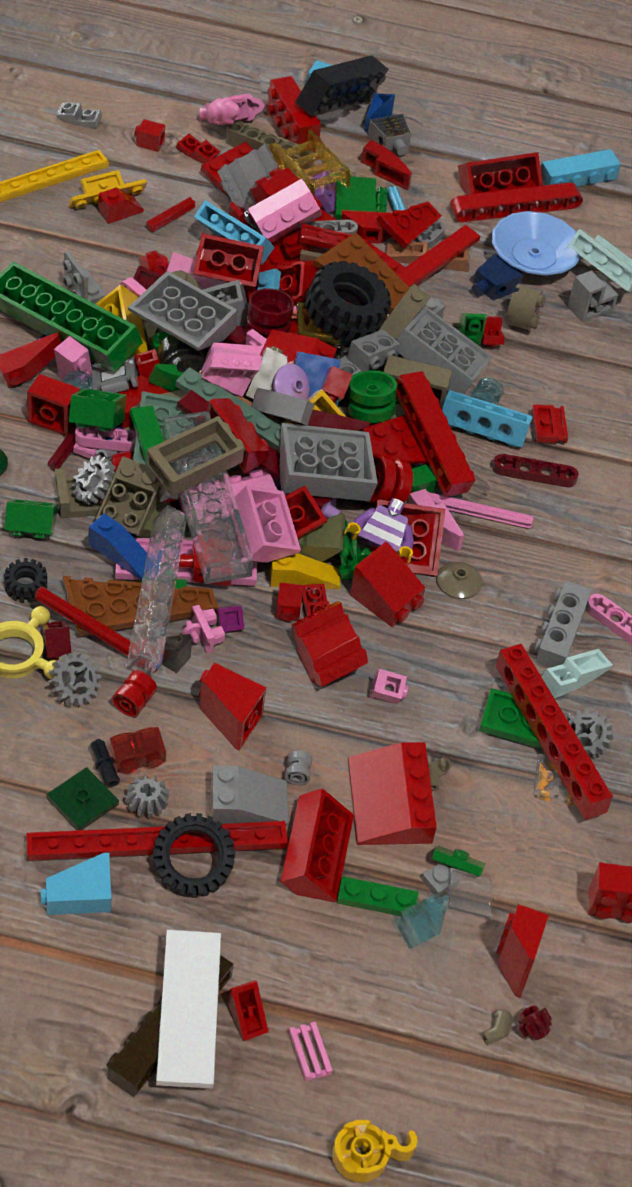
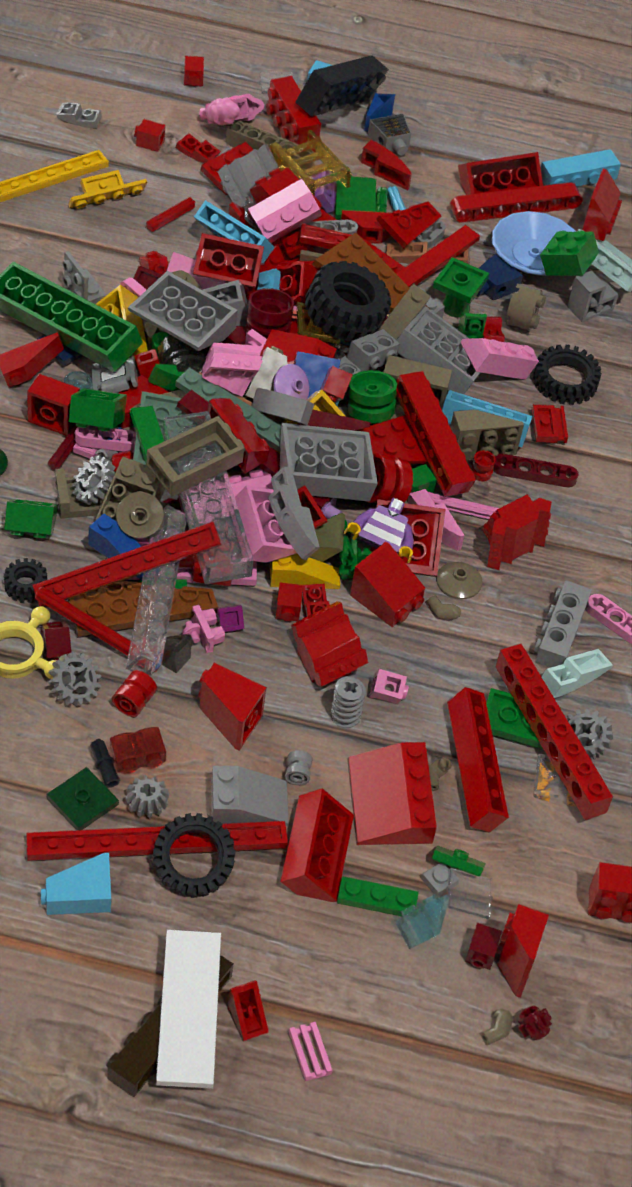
(72, 357): bright pink brick -> none
(117, 205): red slope -> none
(133, 562): none -> red tile
(136, 504): none -> dark tan dish
(193, 71): none -> red brick
(291, 516): none -> light grey slope
(348, 702): none -> light grey piece
(372, 1140): yellow piece -> none
(443, 611): none -> dark tan arm
(461, 285): none -> green plant
(477, 760): none -> red brick
(483, 465): none -> red wheel
(483, 946): none -> dark red brick
(487, 432): none -> dark tan slope
(488, 390): clear light blue wheel -> none
(500, 357): none -> bright pink slope
(516, 529): none -> red slope
(566, 391): none -> black tyre
(569, 253): none -> green brick
(603, 207): none -> red slope

